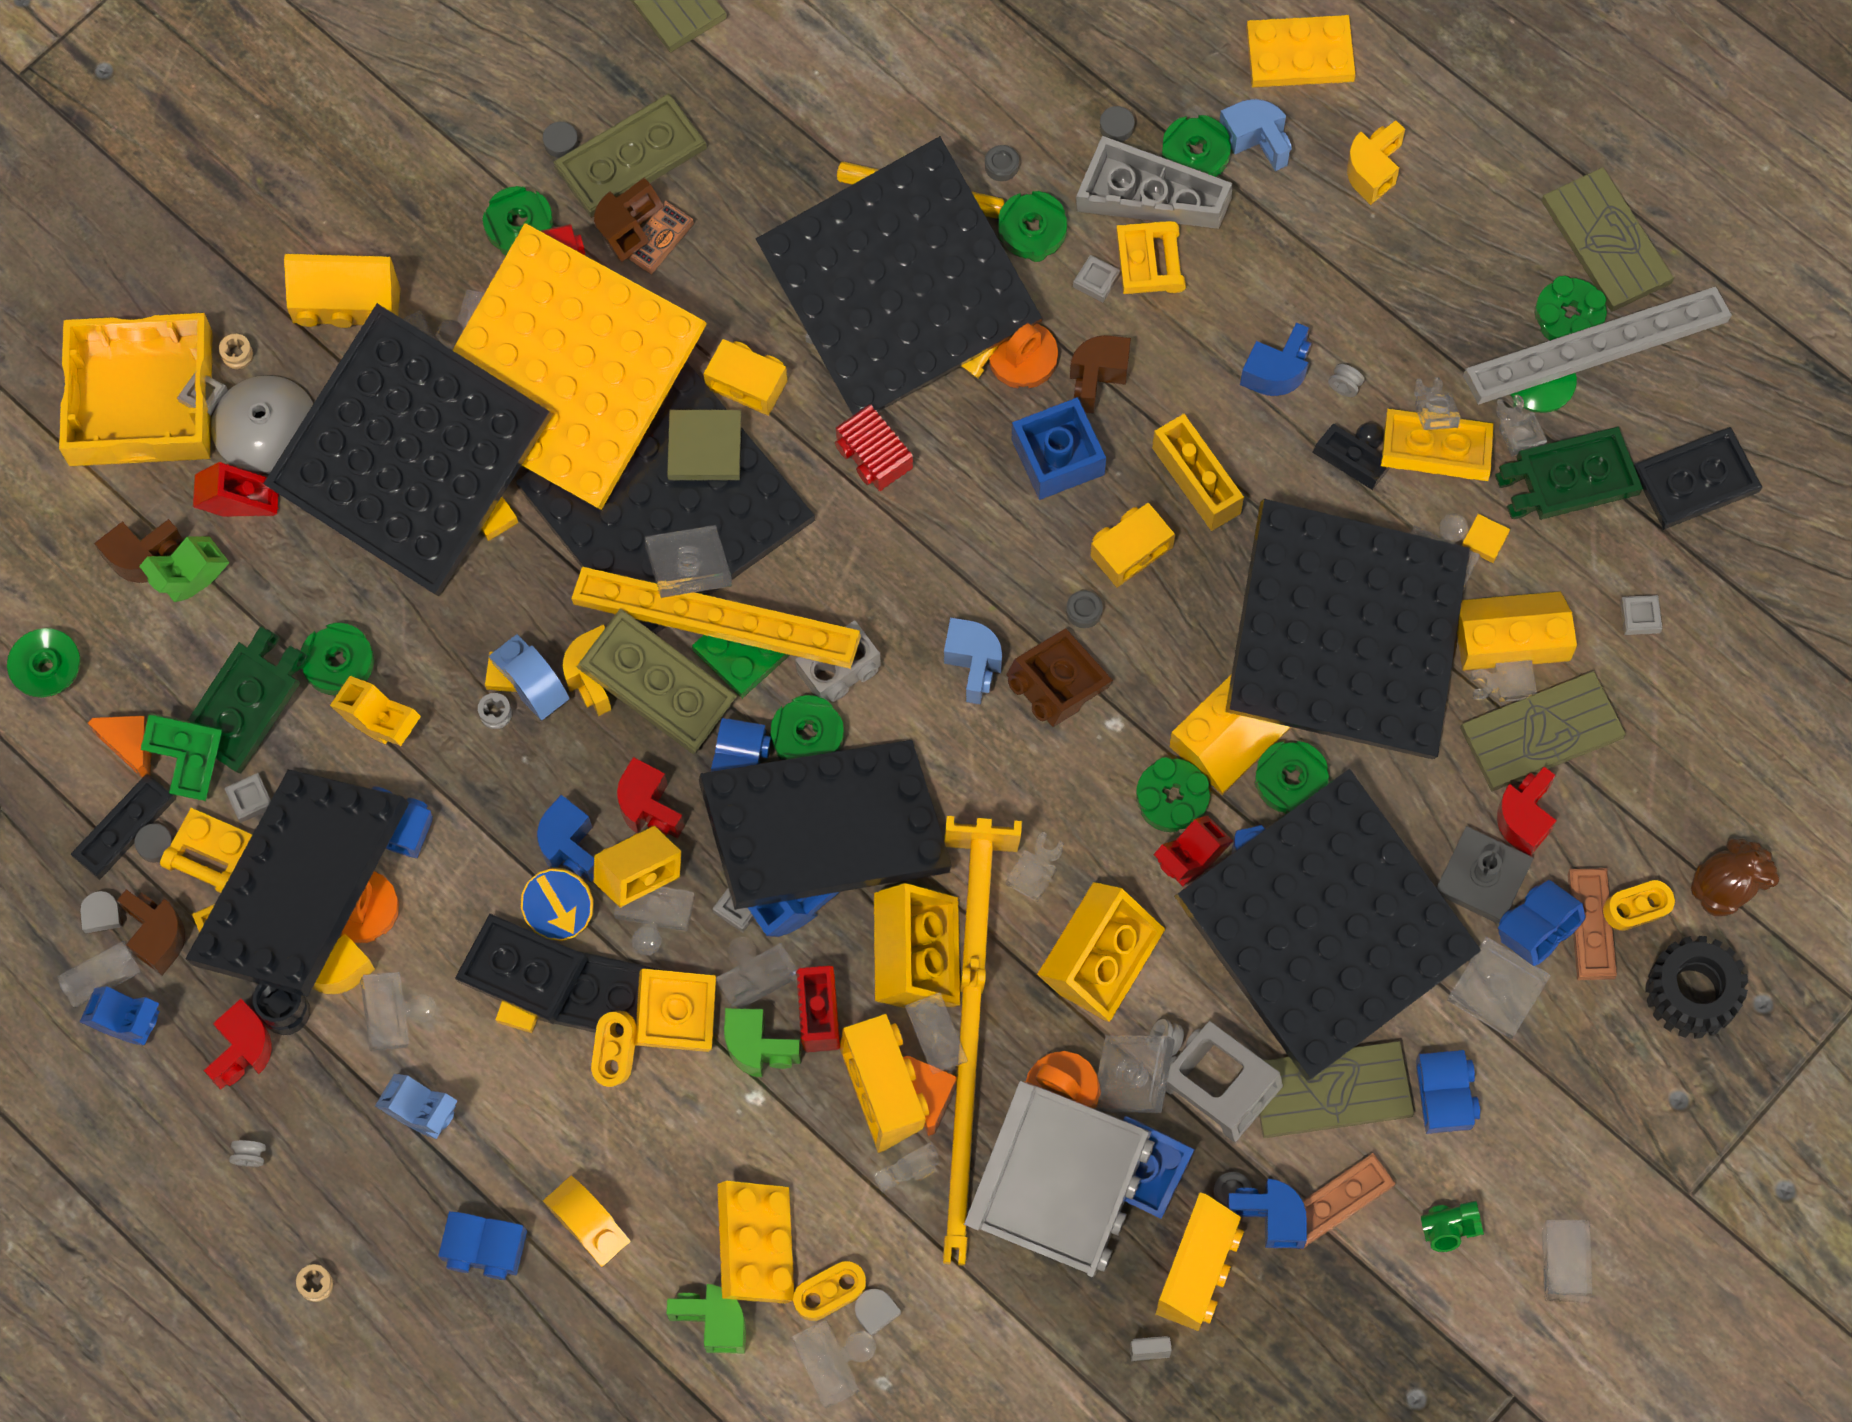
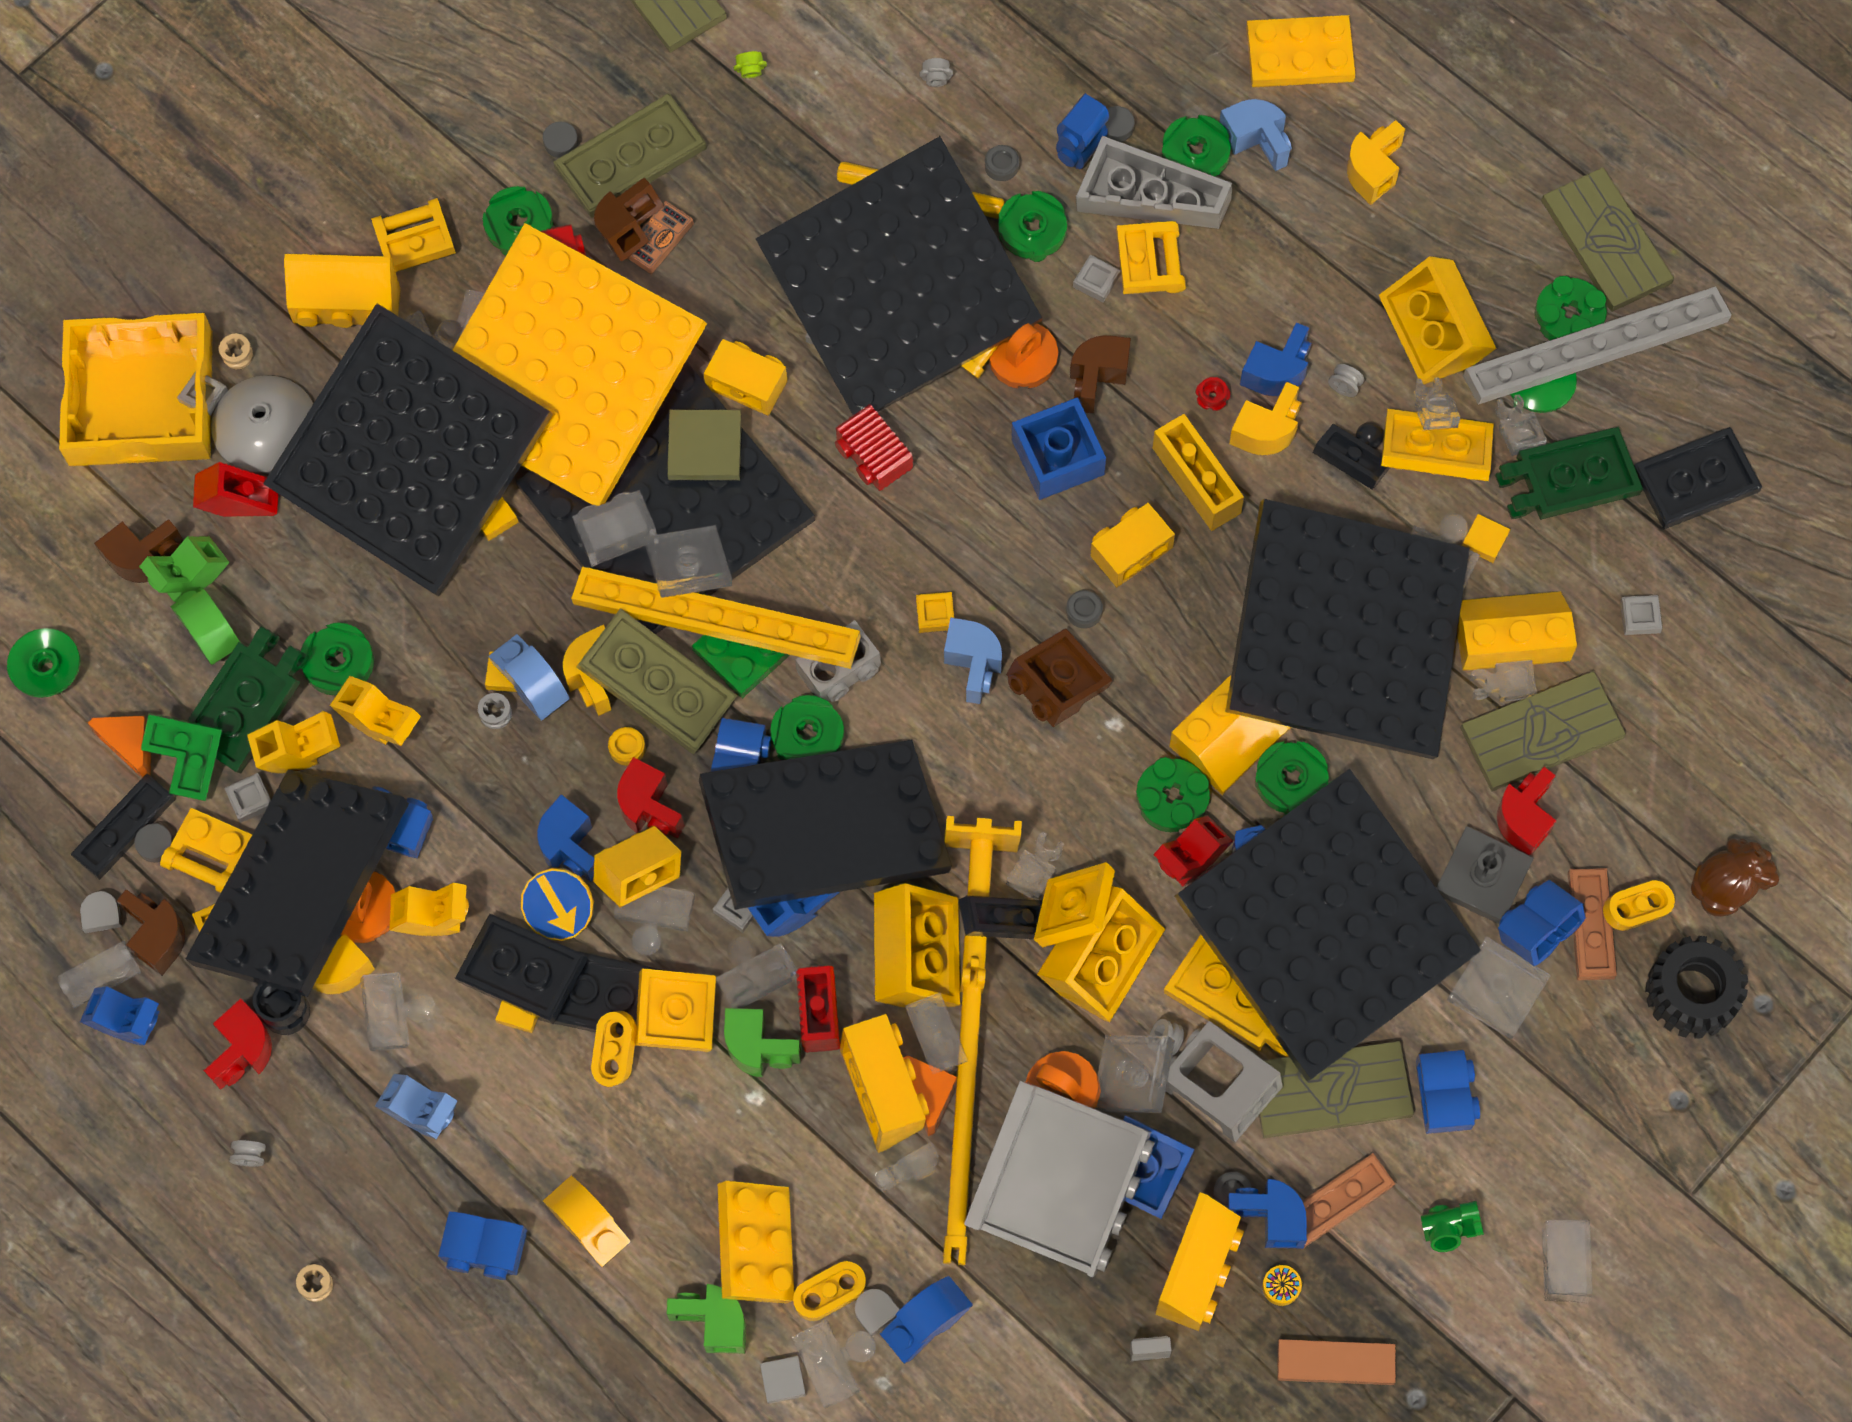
(205, 624): none -> bright green brick
(293, 747): none -> yellow brick
(417, 243): none -> yellow plate
(428, 911): none -> yellow brick
(614, 527): none -> clear brick
(625, 745): none -> yellow tile
(749, 64): none -> lime plate
(782, 1379): none -> light grey tile
(925, 1317): none -> blue brick
(934, 611): none -> yellow tile
(936, 72): none -> light grey plate
(1000, 917): none -> black tile
(1074, 905): none -> yellow plate
(1081, 131): none -> blue brick
(1212, 993): none -> yellow tile
(1216, 386): none -> red plate
(1265, 430): none -> yellow brick
(1282, 1285): none -> tile
(1336, 1362): none -> nougat tile
(1437, 320): none -> yellow slope

